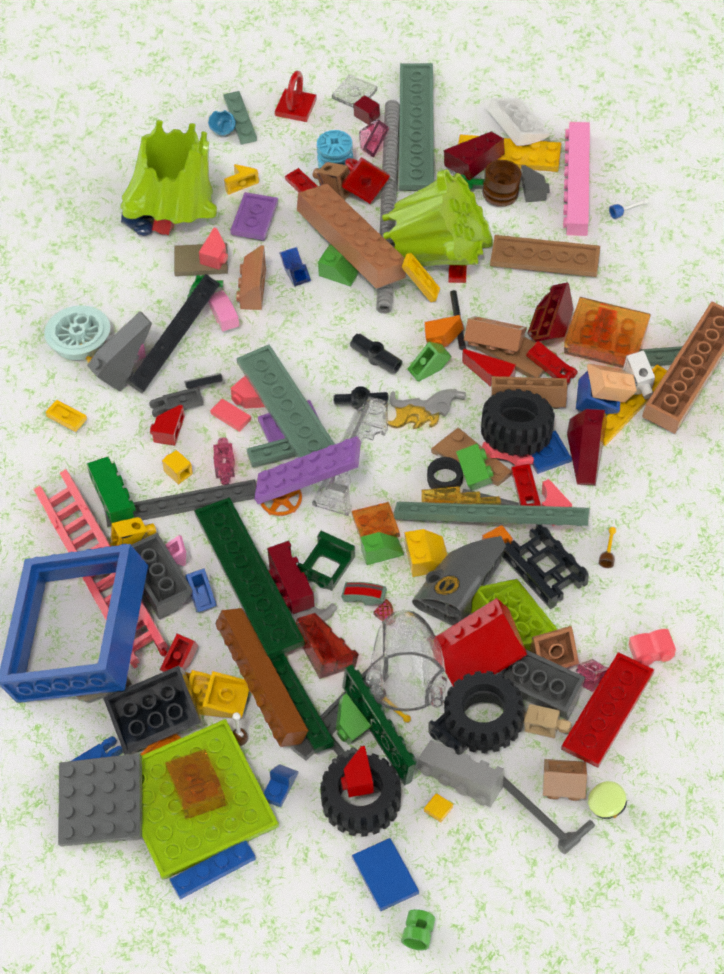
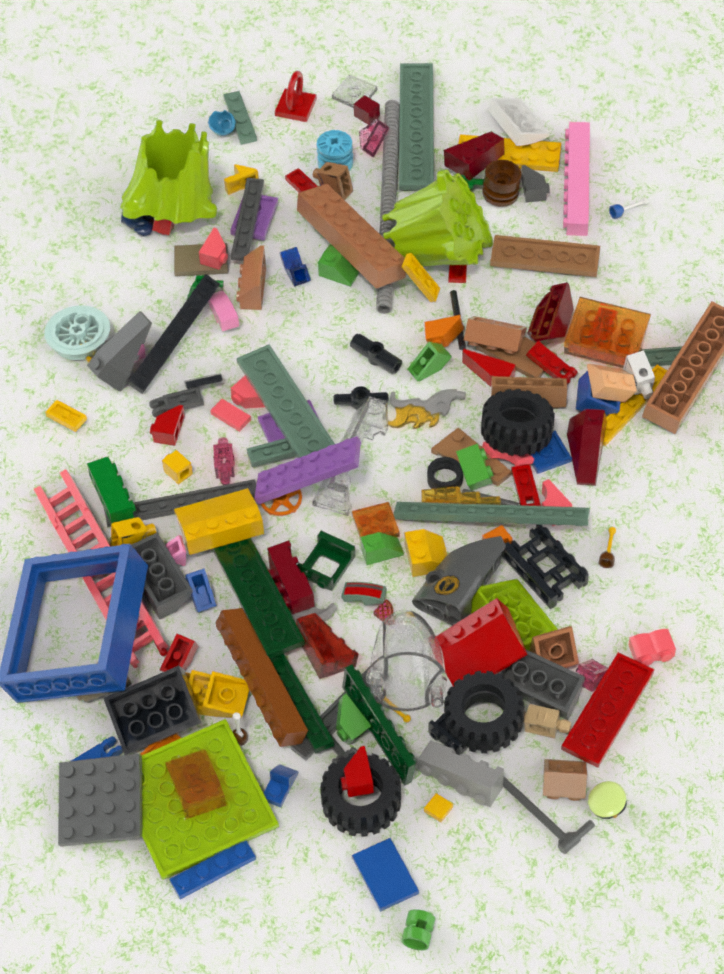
(219, 521): none -> yellow slope
(247, 218): none -> dark grey tile
(364, 179): red tile -> none

